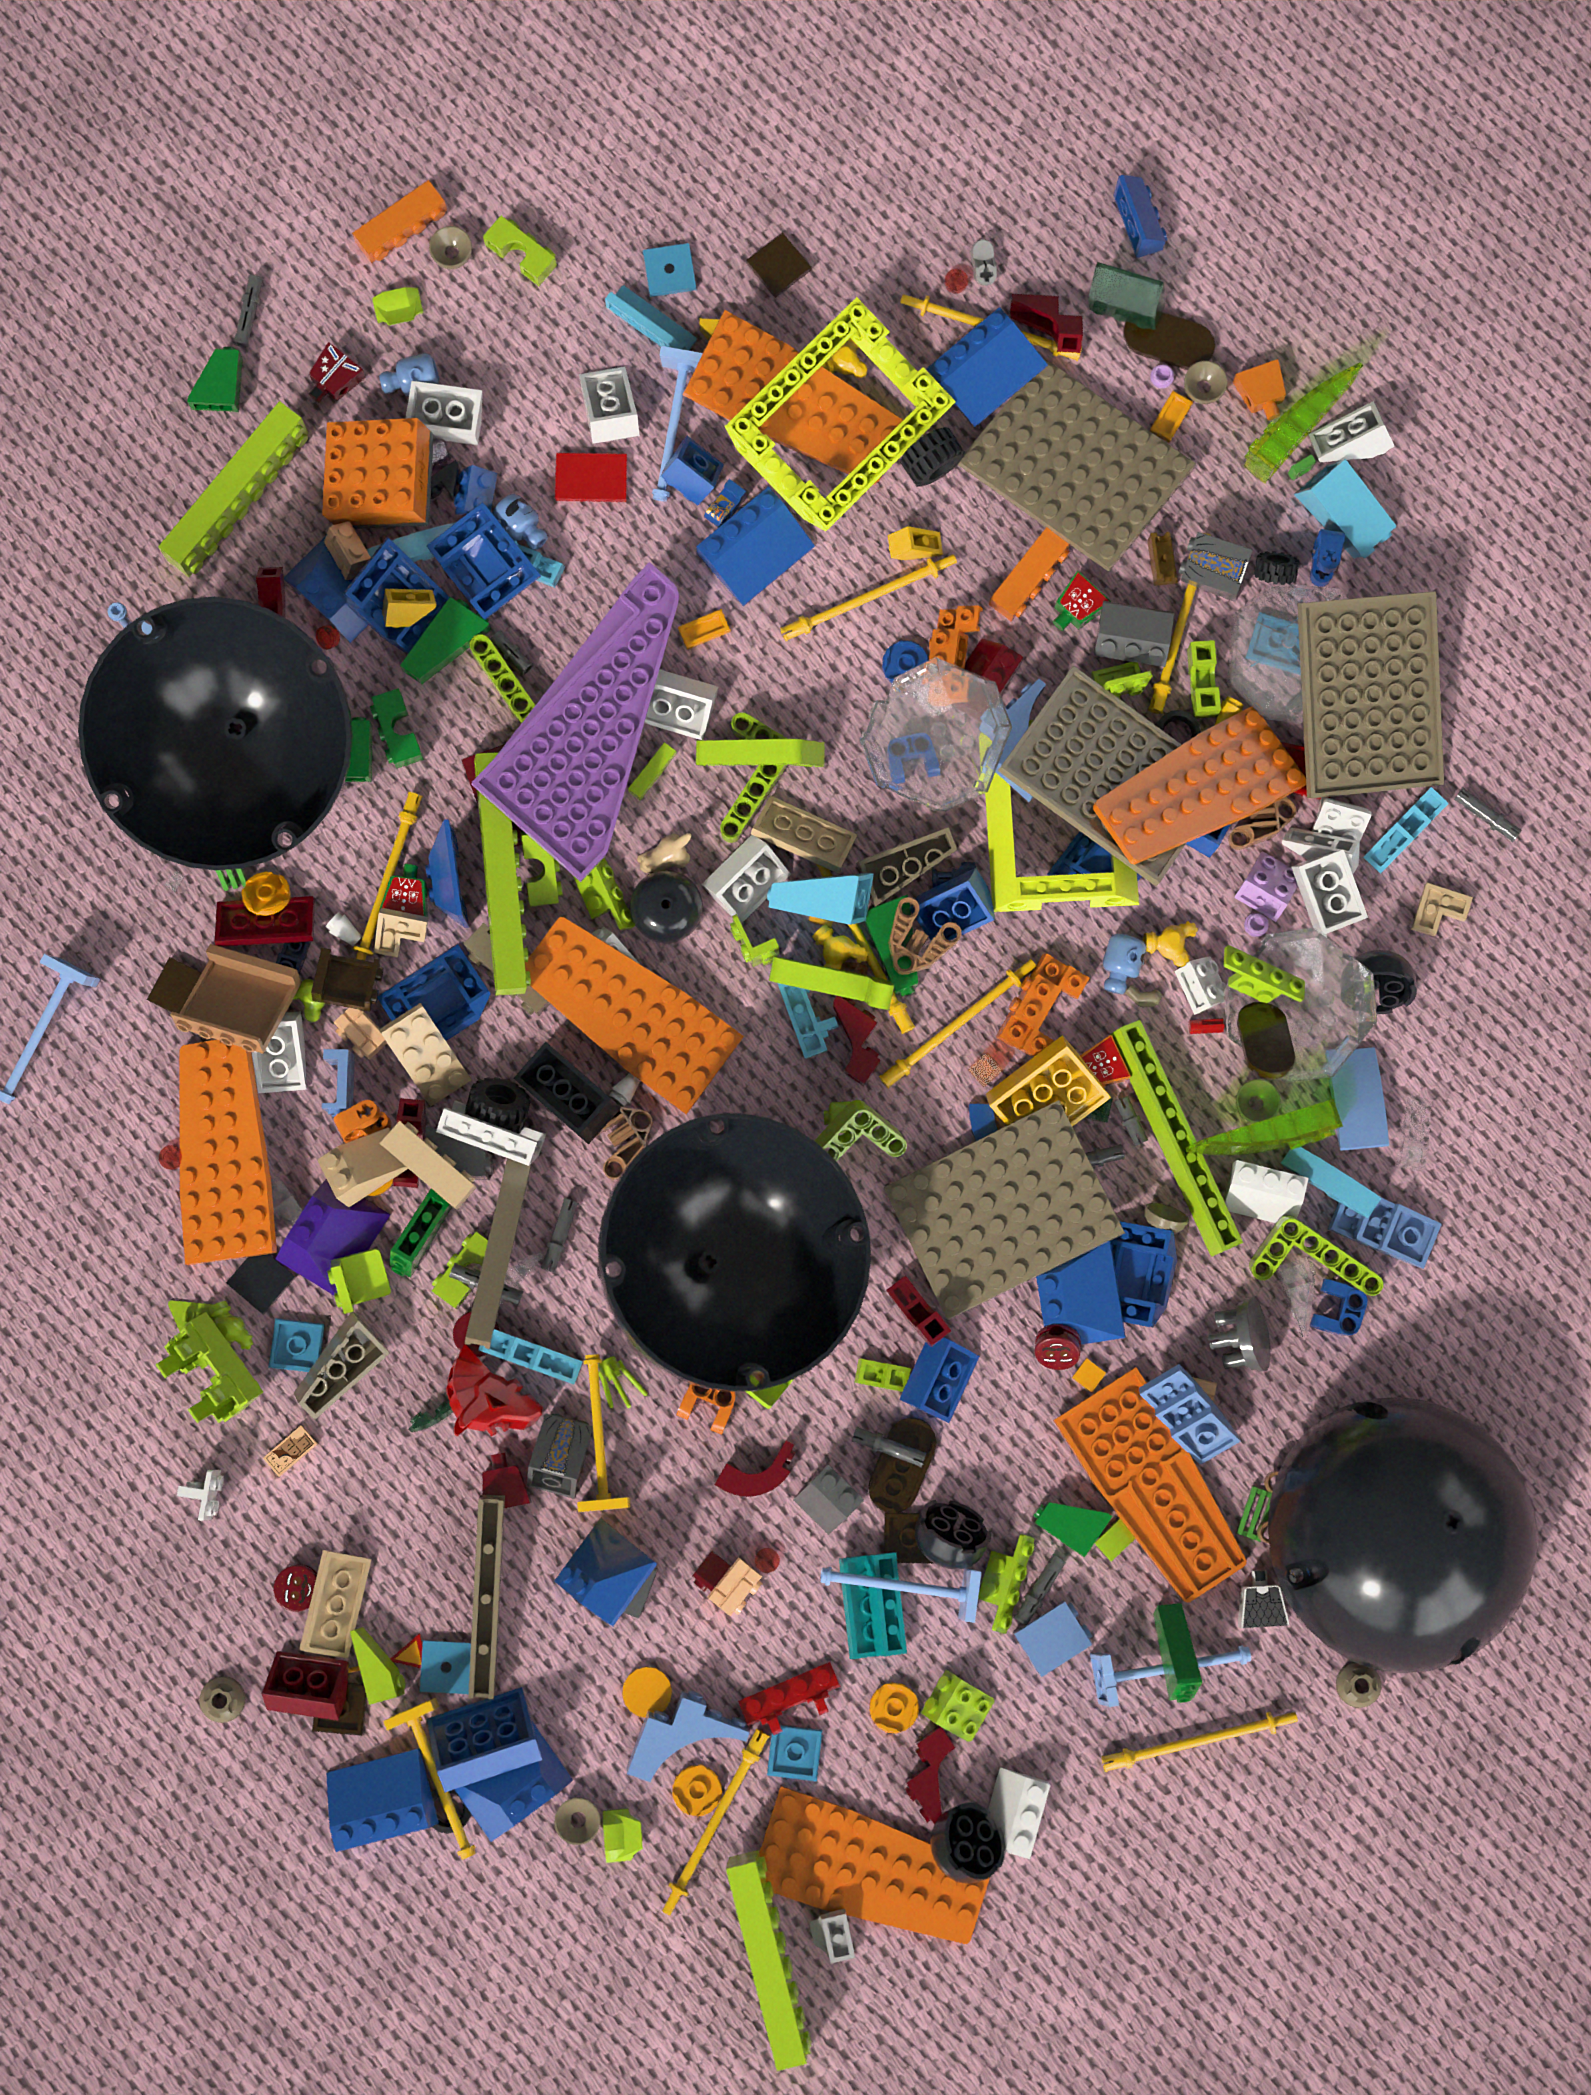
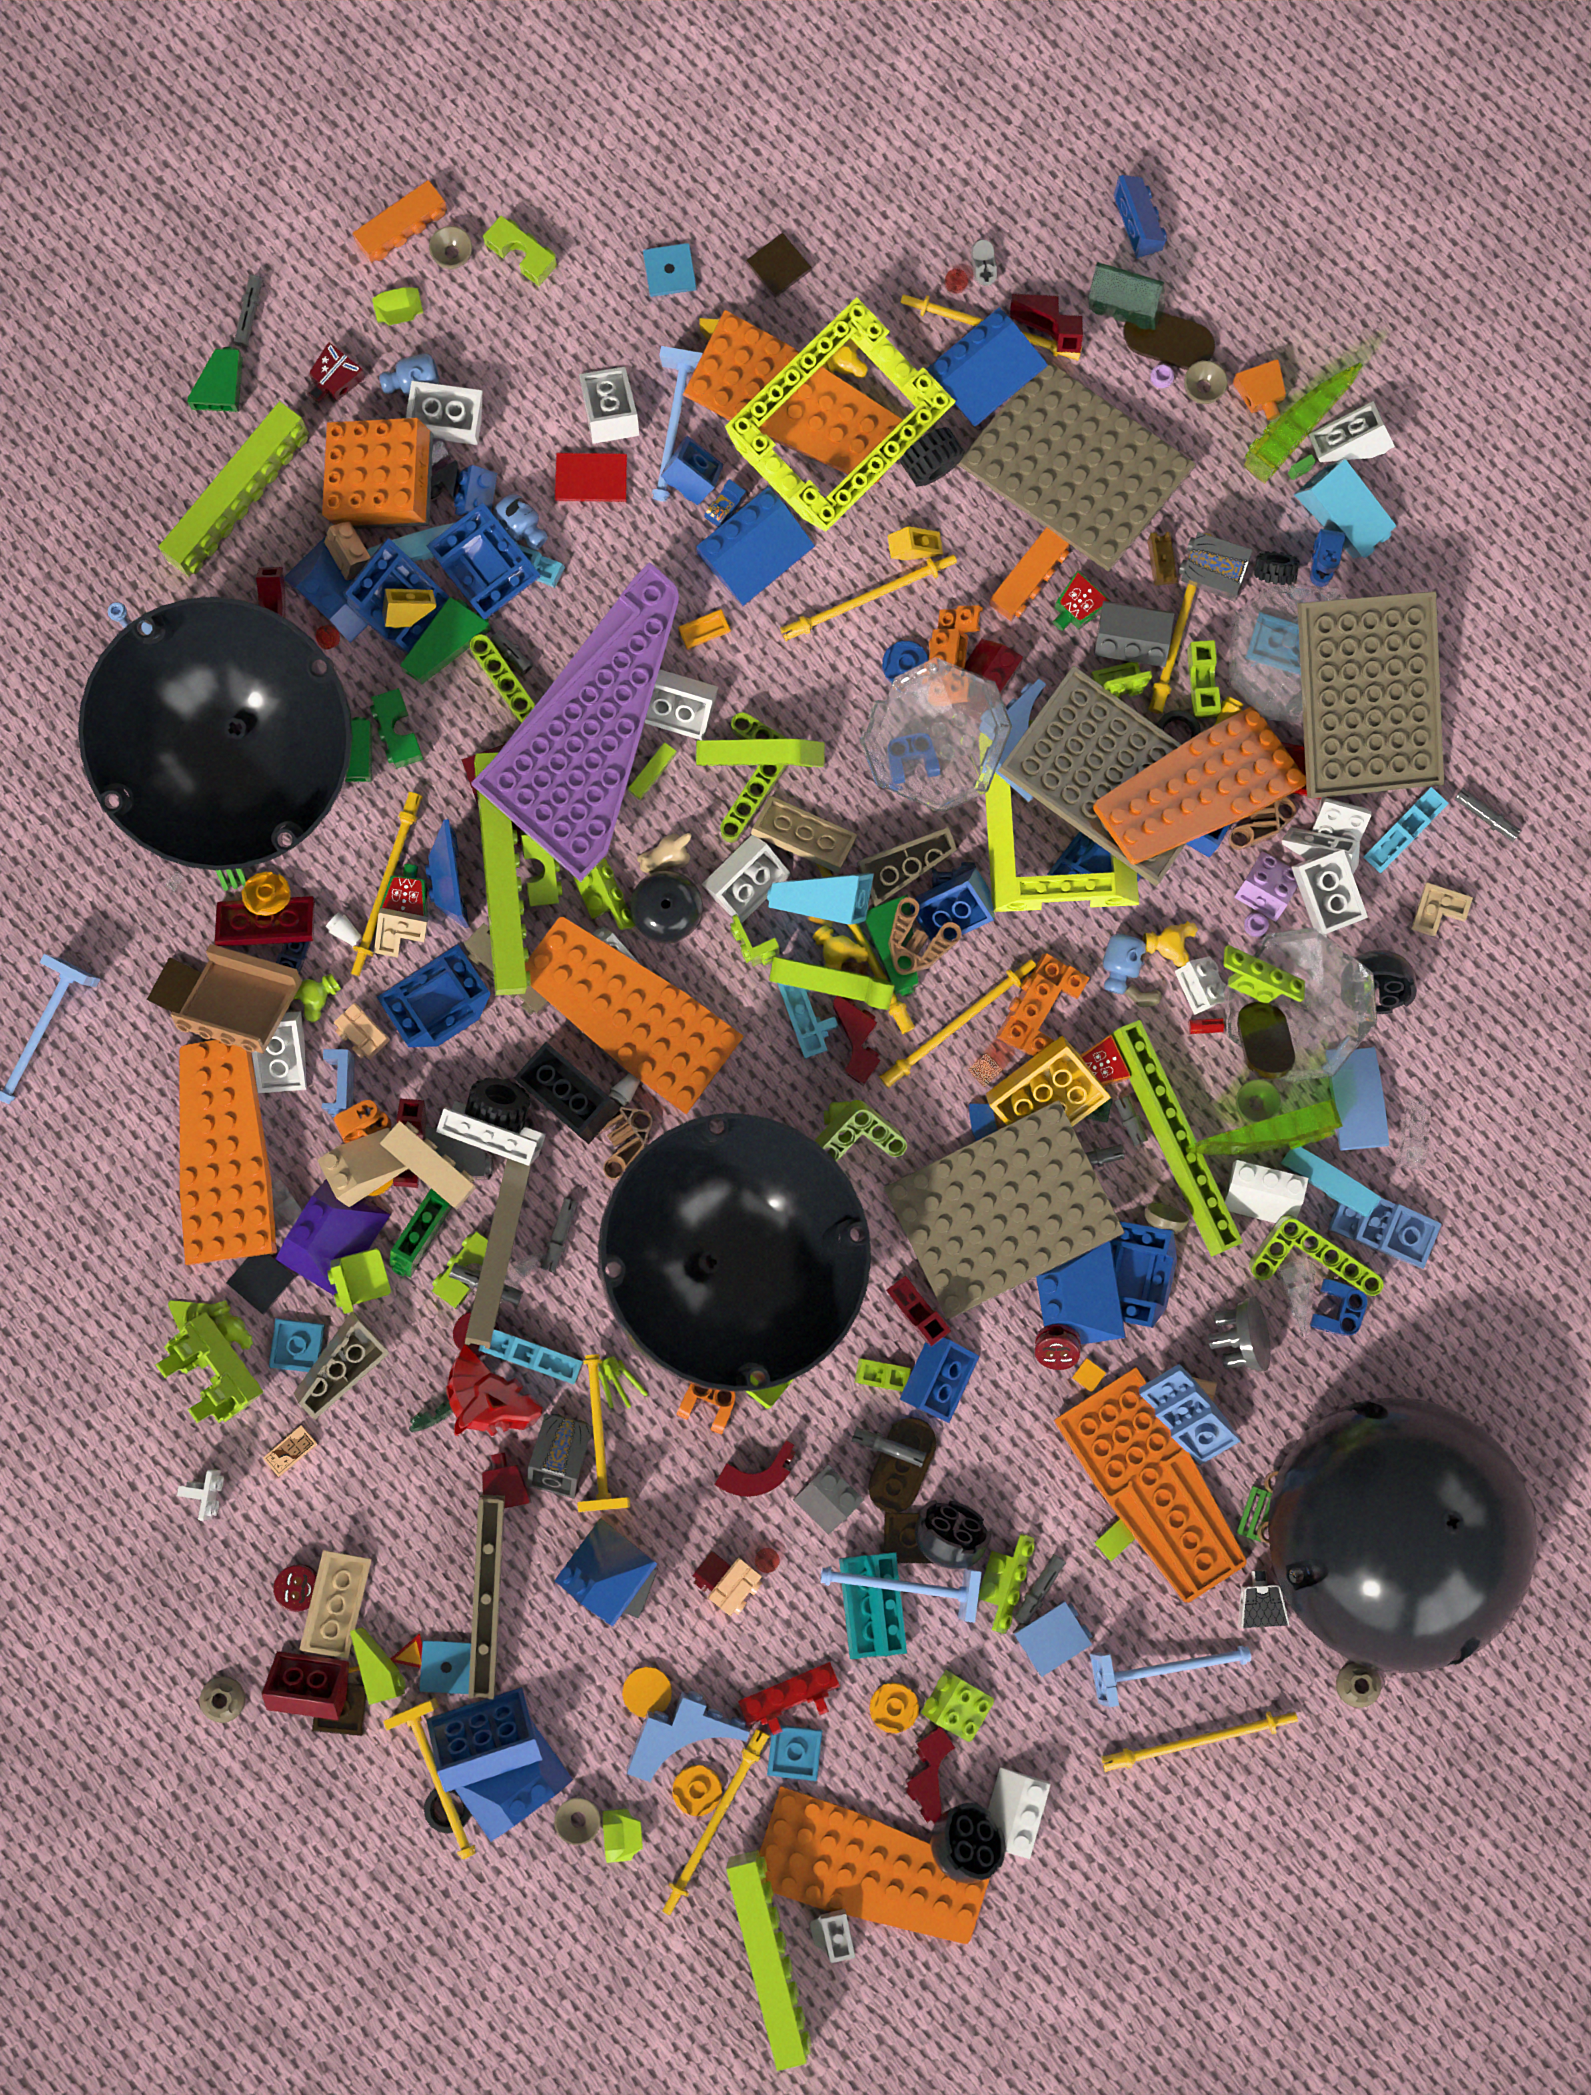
(170, 1157): clear red tile -> none
(346, 981): dark brown panel -> none
(379, 1800): blue slope -> none
(425, 1054): tan plate -> none
(649, 320): medium azure panel -> none
(1072, 1525): green slope -> none
(1171, 416): light orange tile -> none
(1177, 1653): green slope -> none

